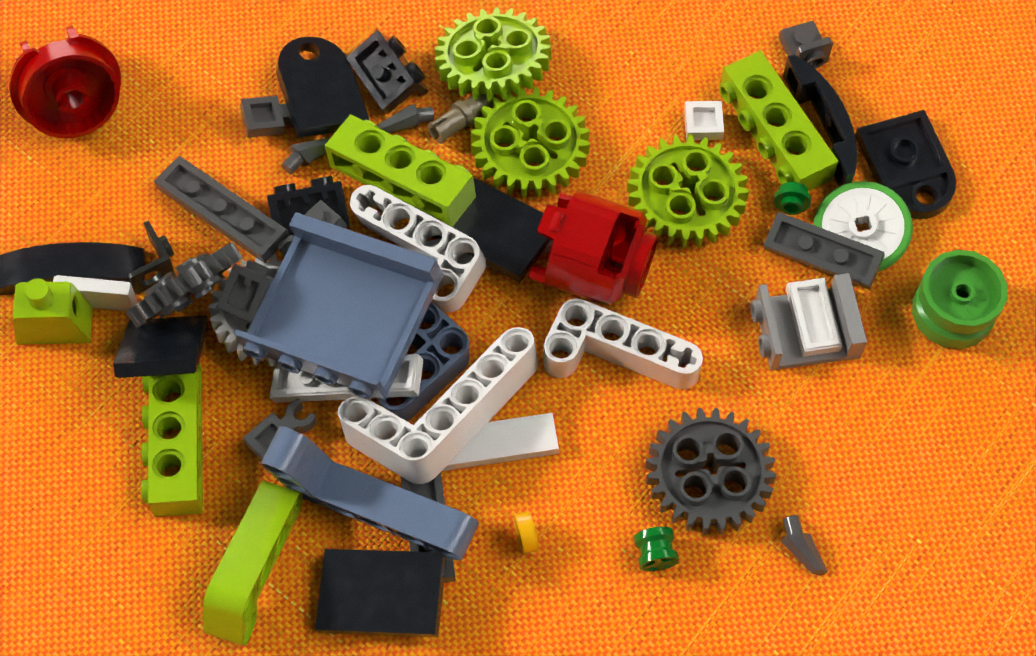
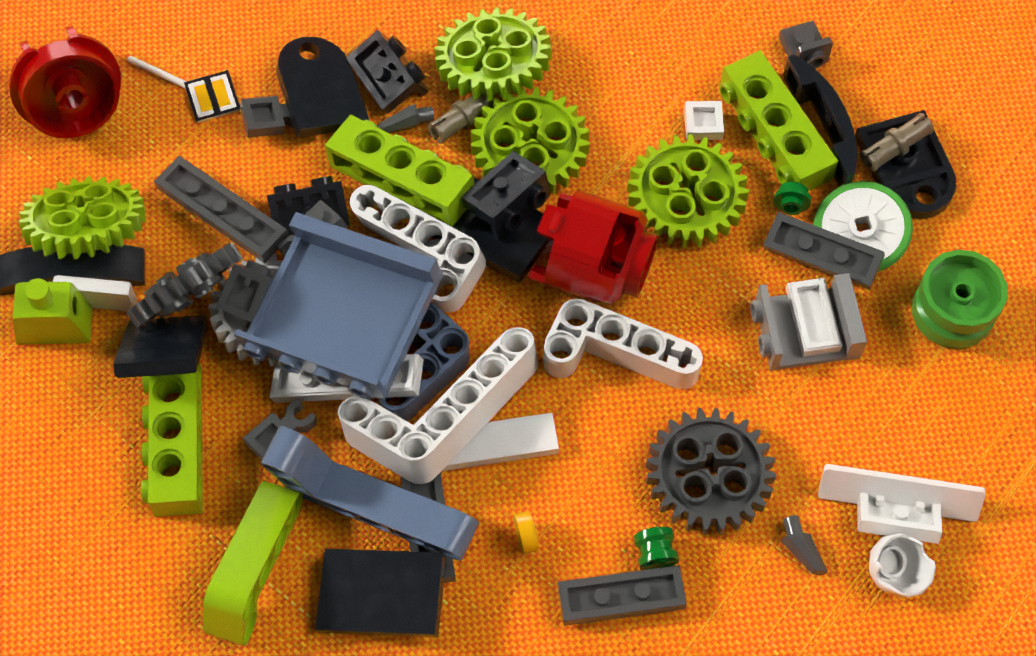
(82, 217): none -> lime gear
(162, 265): pearl dark grey bracket -> none
(208, 95): none -> piece
(304, 153): dark grey bar -> none
(508, 194): none -> black bracket
(621, 595): none -> dark grey plate
(896, 142): none -> dark tan pin
(900, 502): none -> white bracket
(901, 566): none -> white hair

